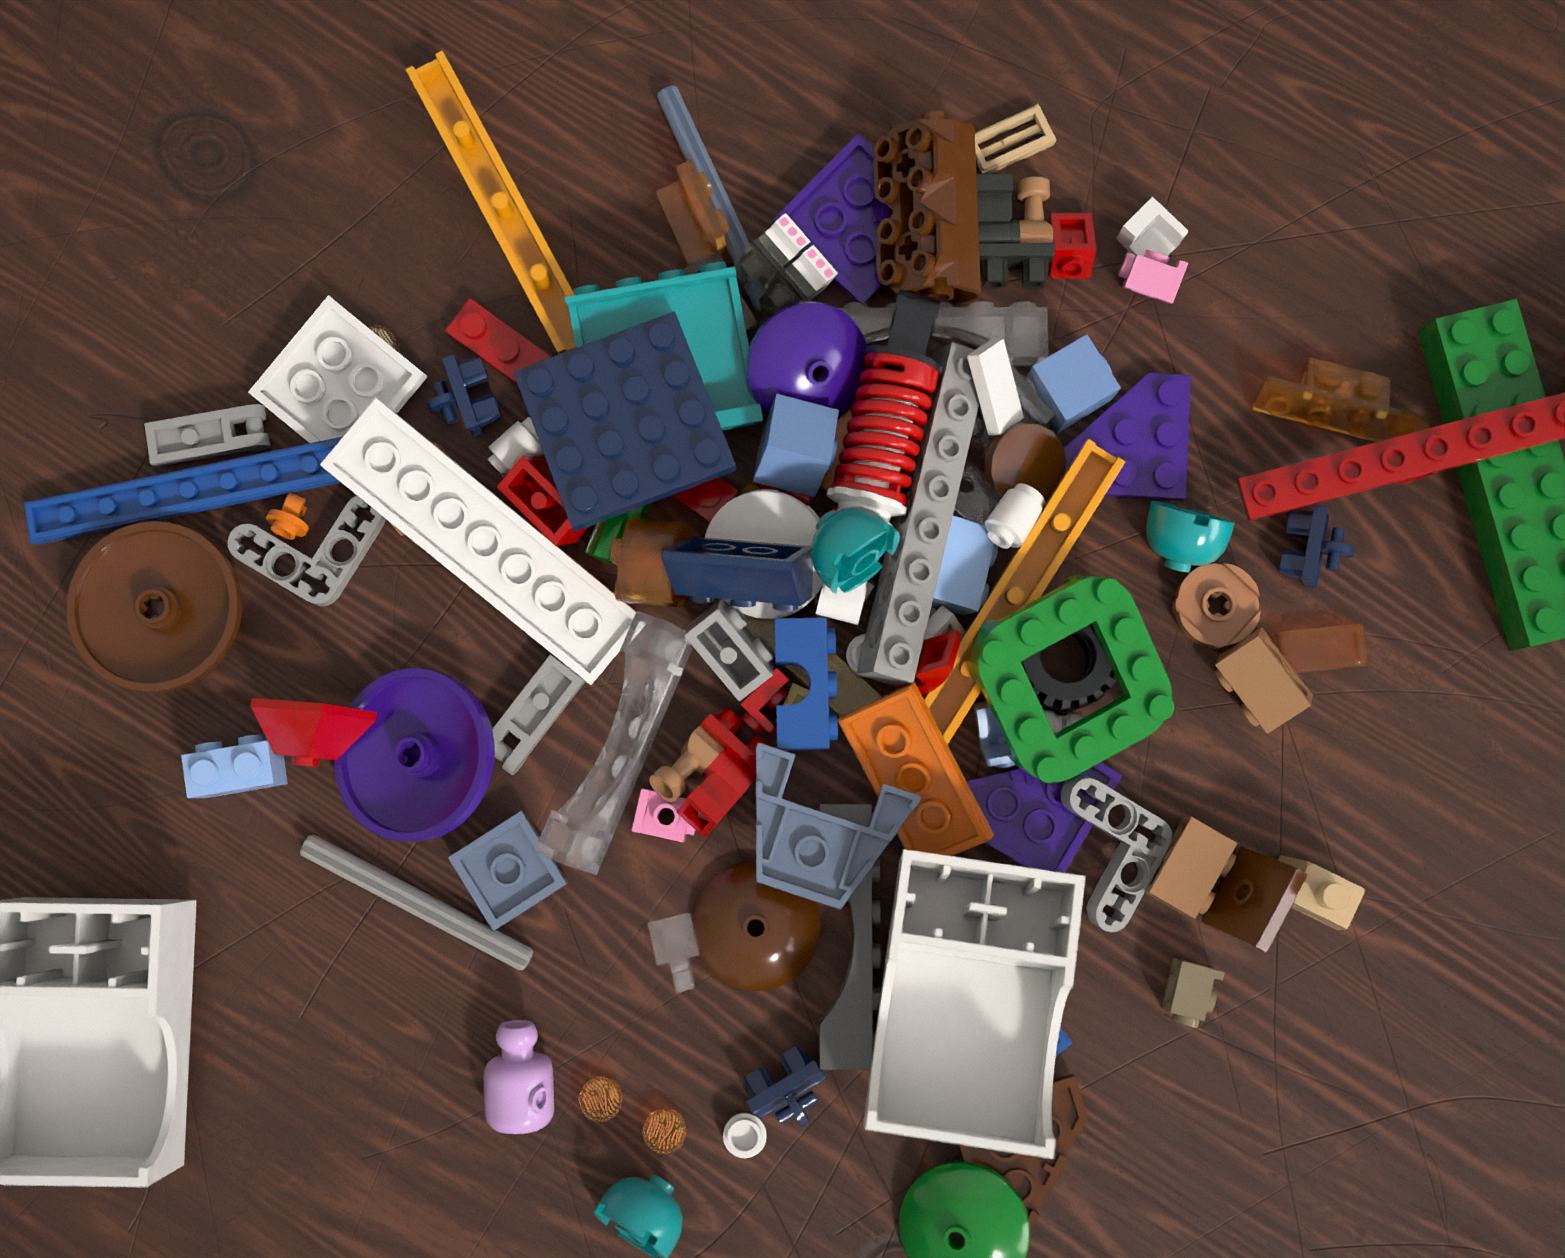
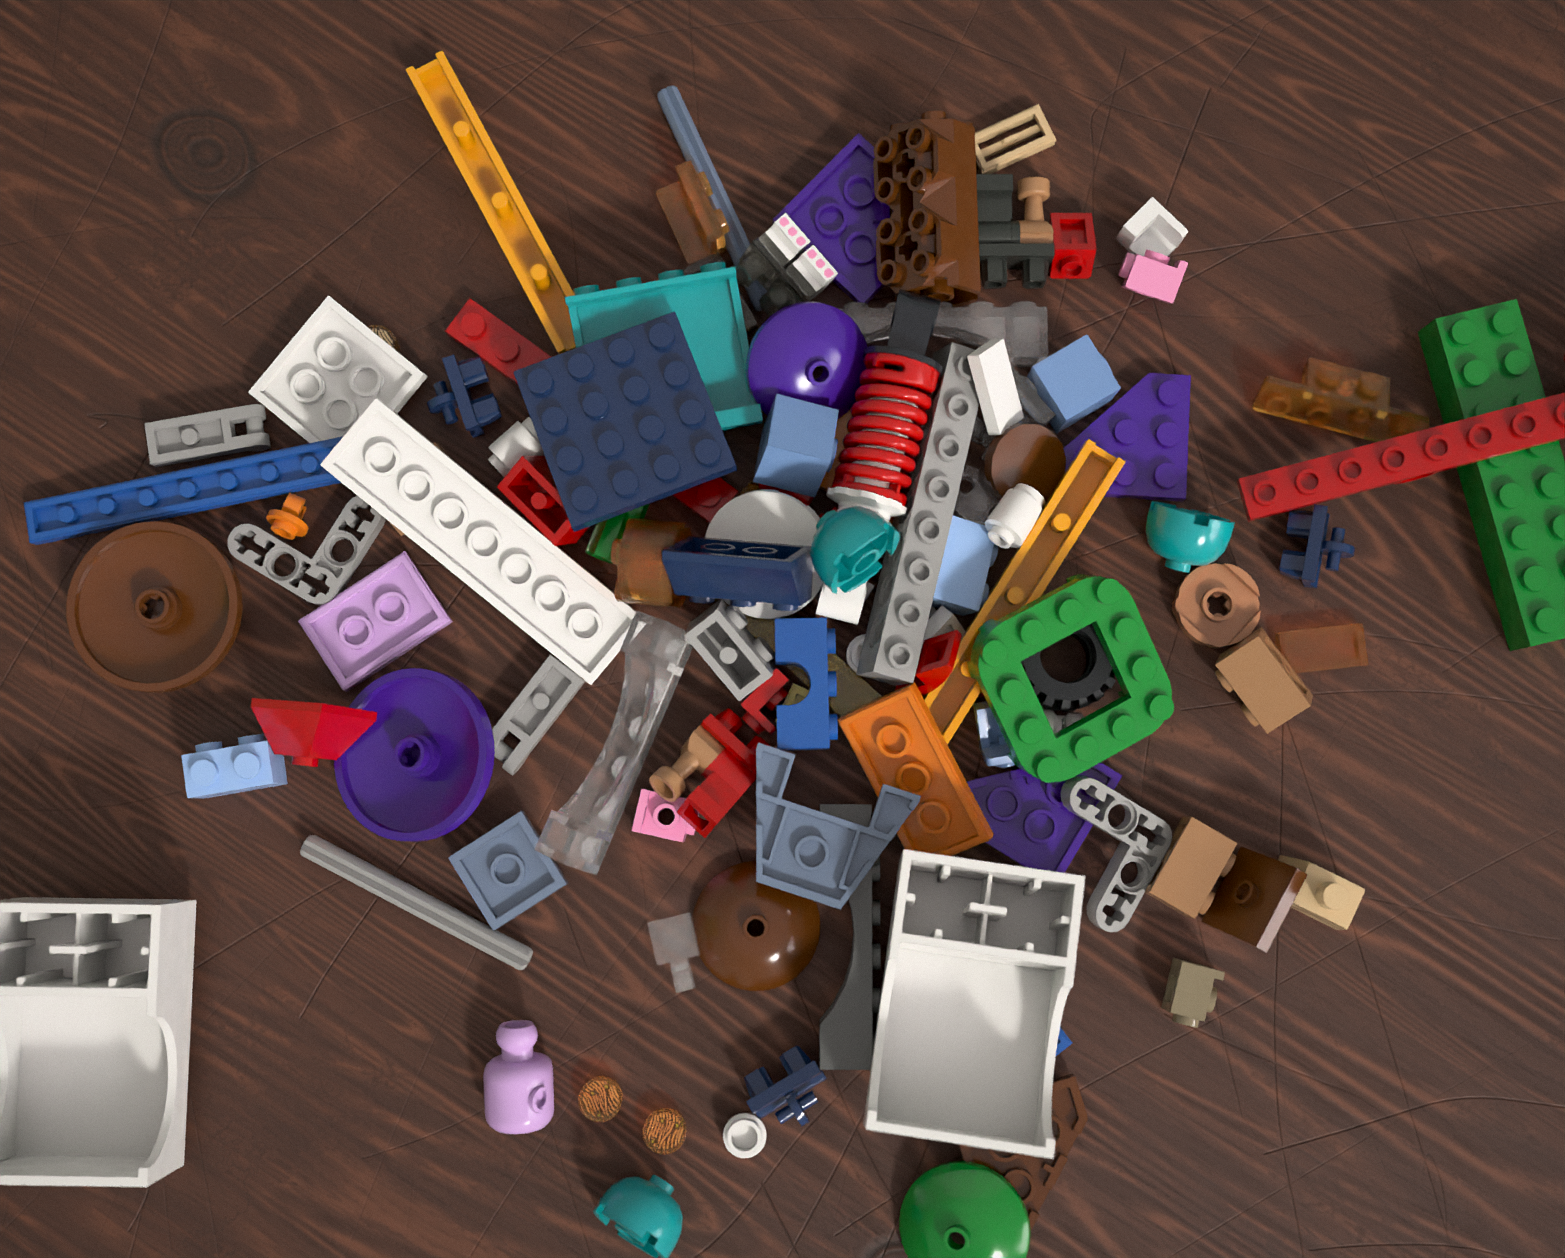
(375, 621): none -> lavender tile

